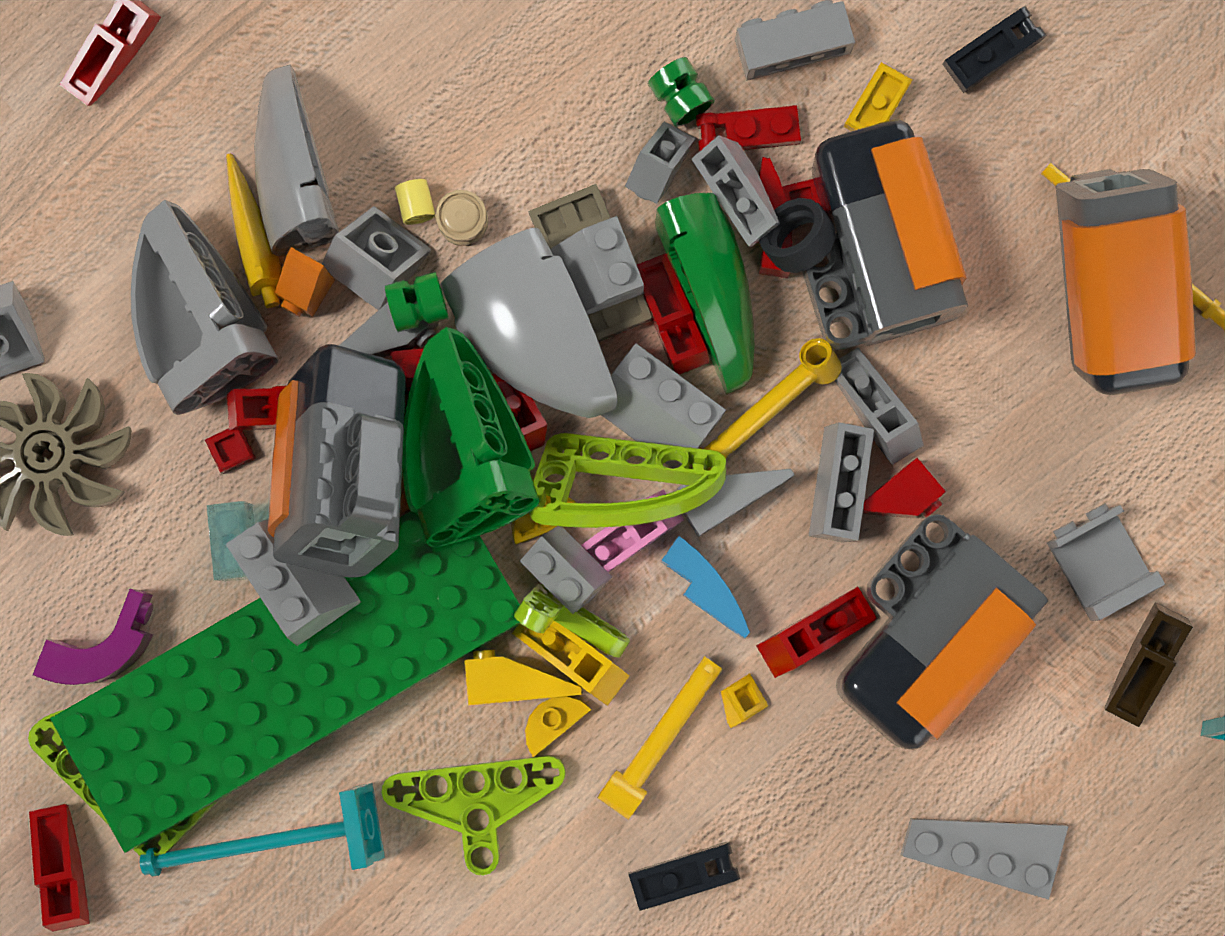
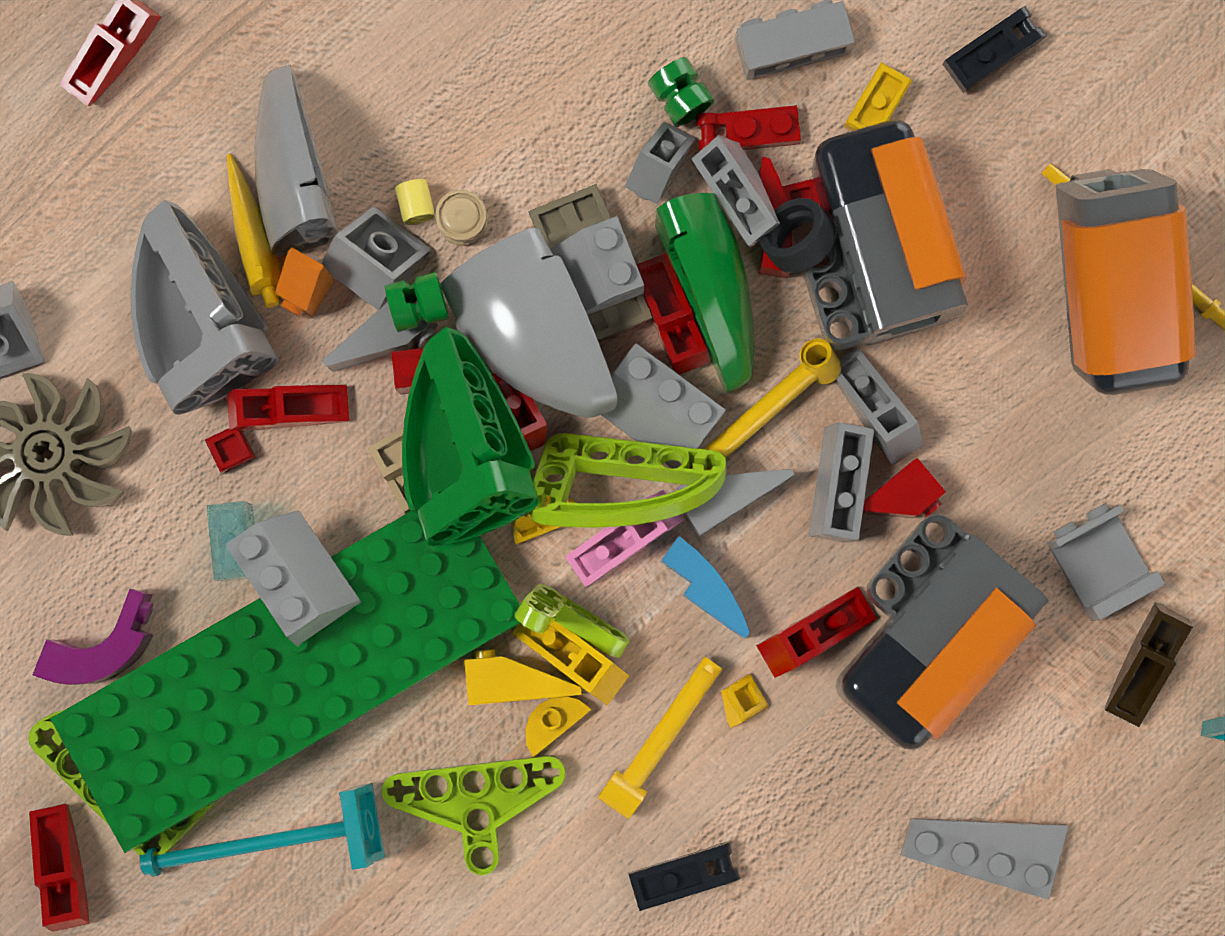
(338, 463): dark grey piece -> none
(565, 569): light grey brick -> none

